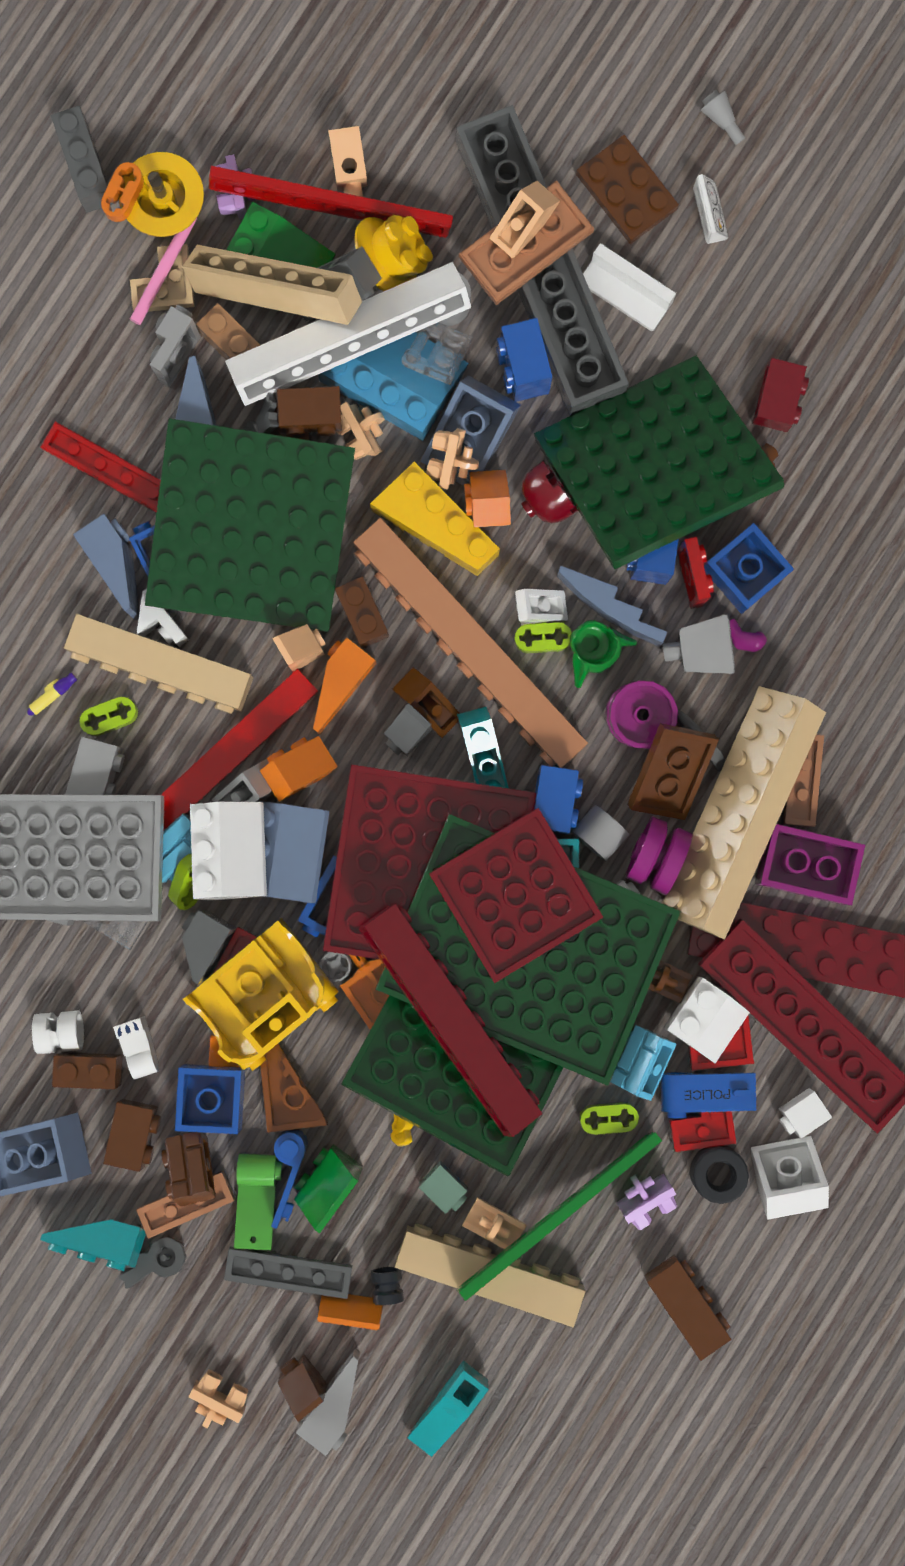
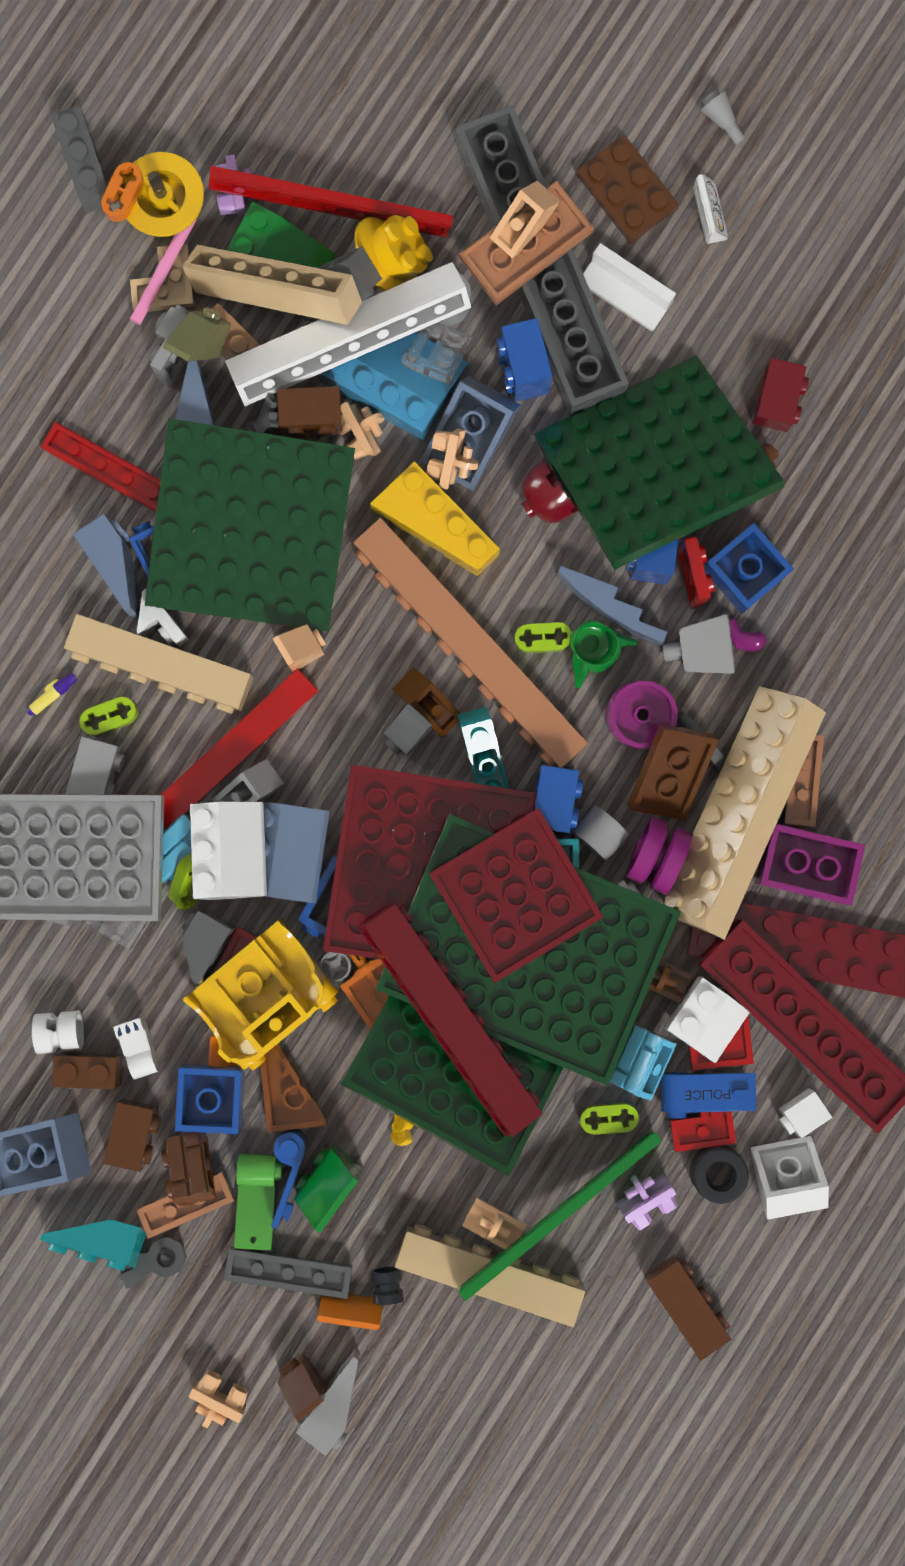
(199, 336): none -> olive slope
(298, 768): orange brick -> none
(342, 676): orange slope -> none
(348, 154): light nougat torso -> none
(362, 612): reddish brown brick -> none
(444, 1188): sand green brick -> none
(449, 1408): teal slope -> none
(488, 498): orange brick -> none
(541, 606): white slope -> none

